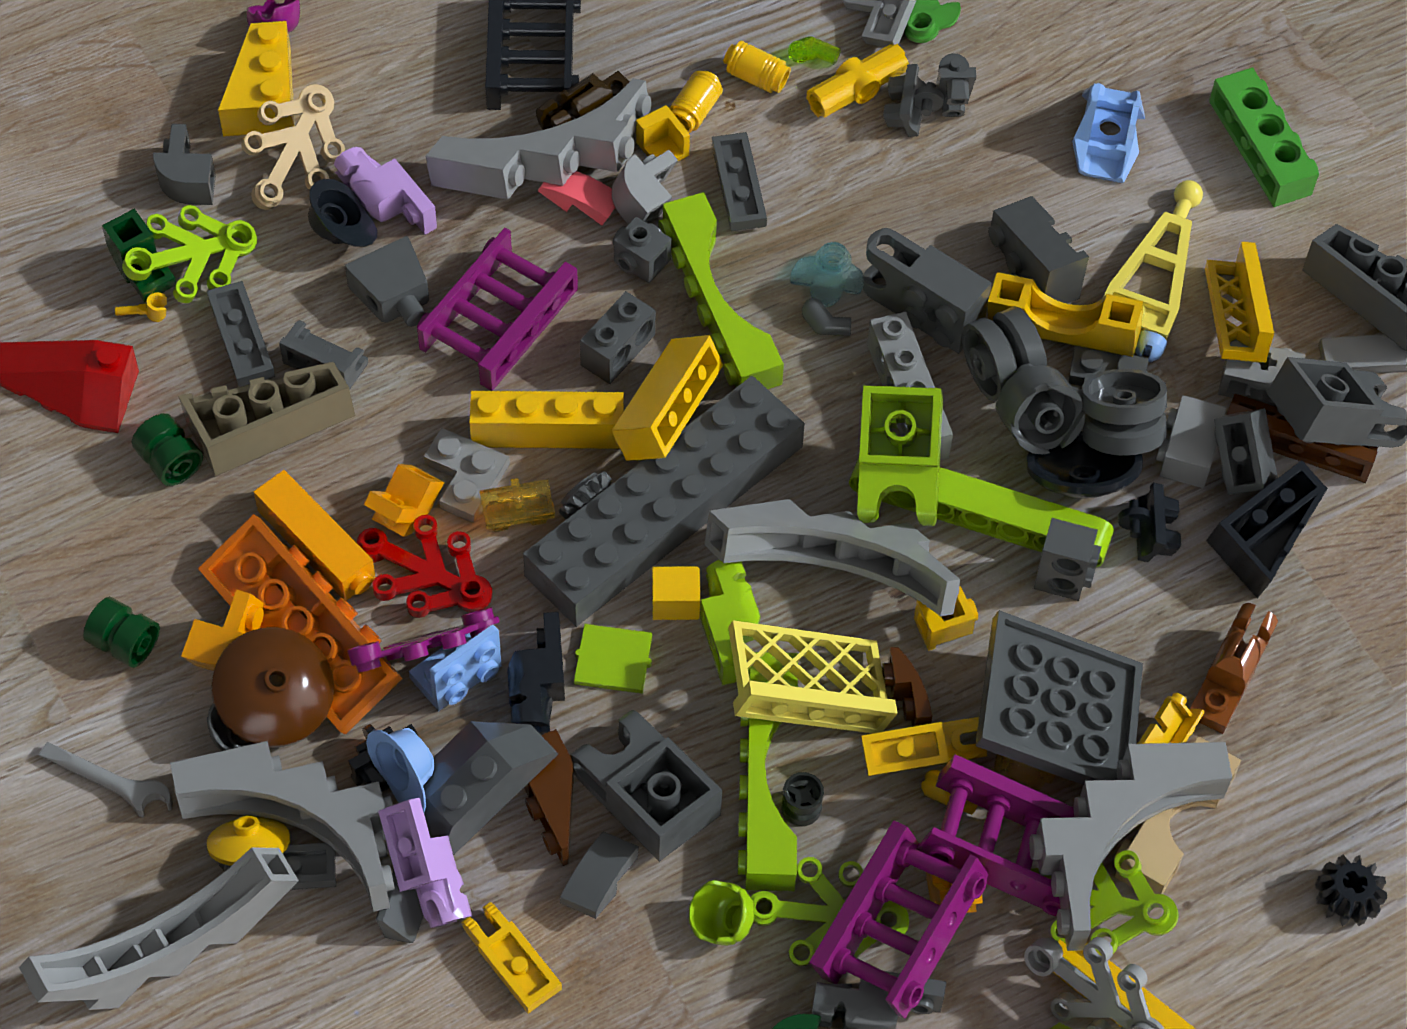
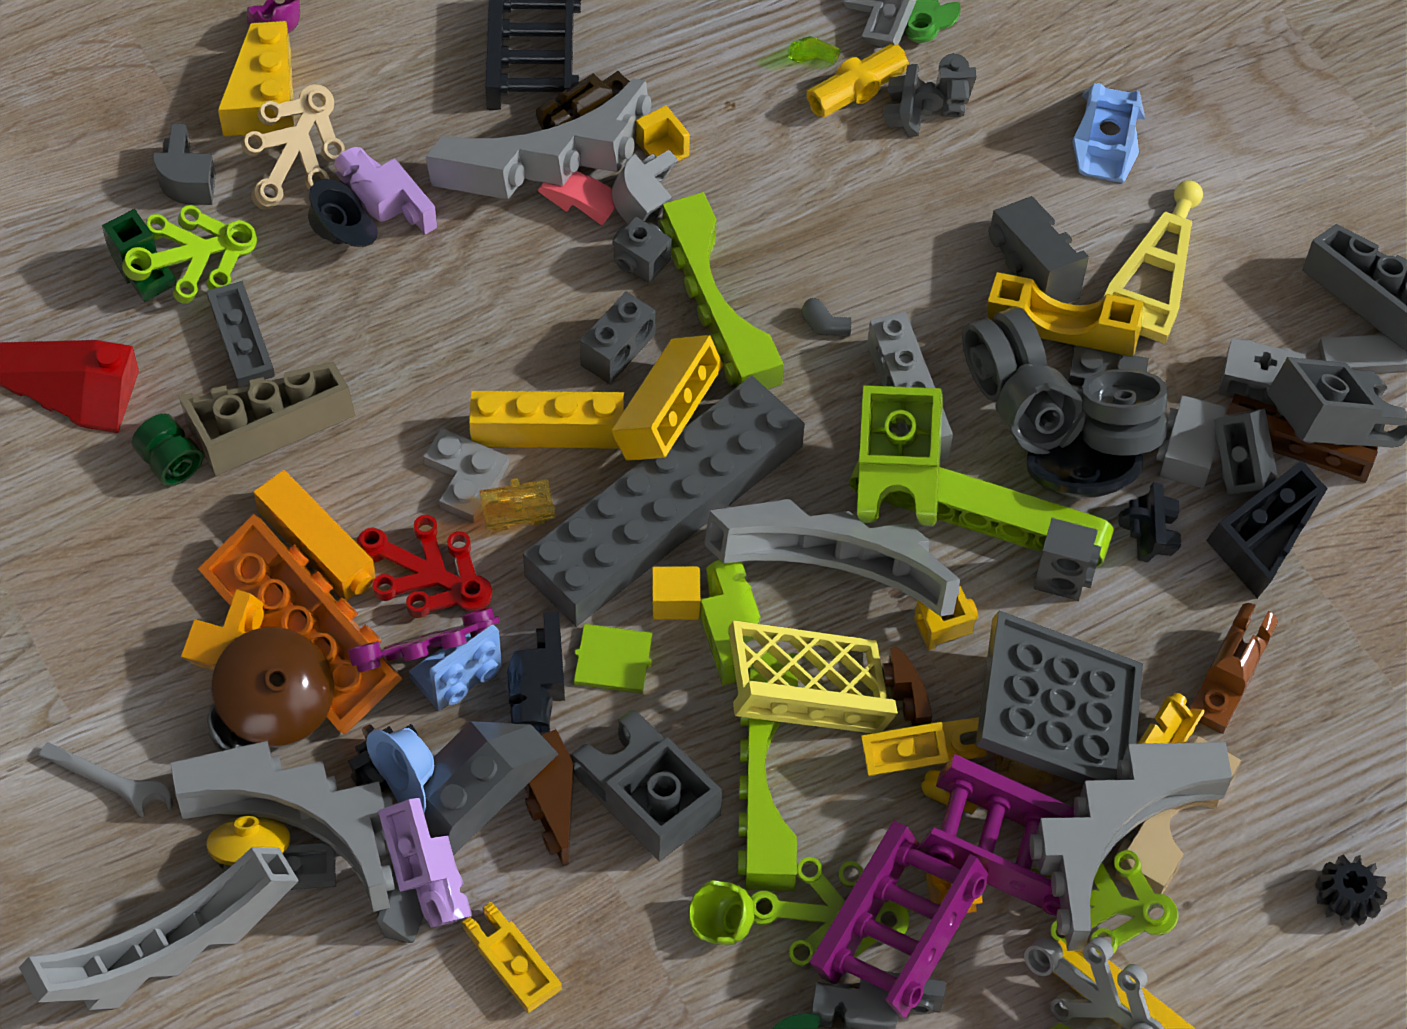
(121, 632): dark green wheel -> none
(154, 314): yellow hand -> none
(303, 350): dark grey hinge -> none
(390, 282): dark grey torso -> none
(405, 499): light orange brick -> none
(515, 336): magenta fence -> none
(584, 493): dark grey gear -> none
(597, 874): dark grey slope -> none
(696, 99): yellow head -> none
(739, 181): dark grey plate -> none
(756, 67): yellow head -> none
(802, 790): pearl dark grey wheel -> none
(828, 279): clear light blue plate -> none
(927, 286): dark grey brick -> none
(1151, 345): light blue hinge -> none
(1250, 309): yellow fence -> none
(1264, 137): bright green brick -> none

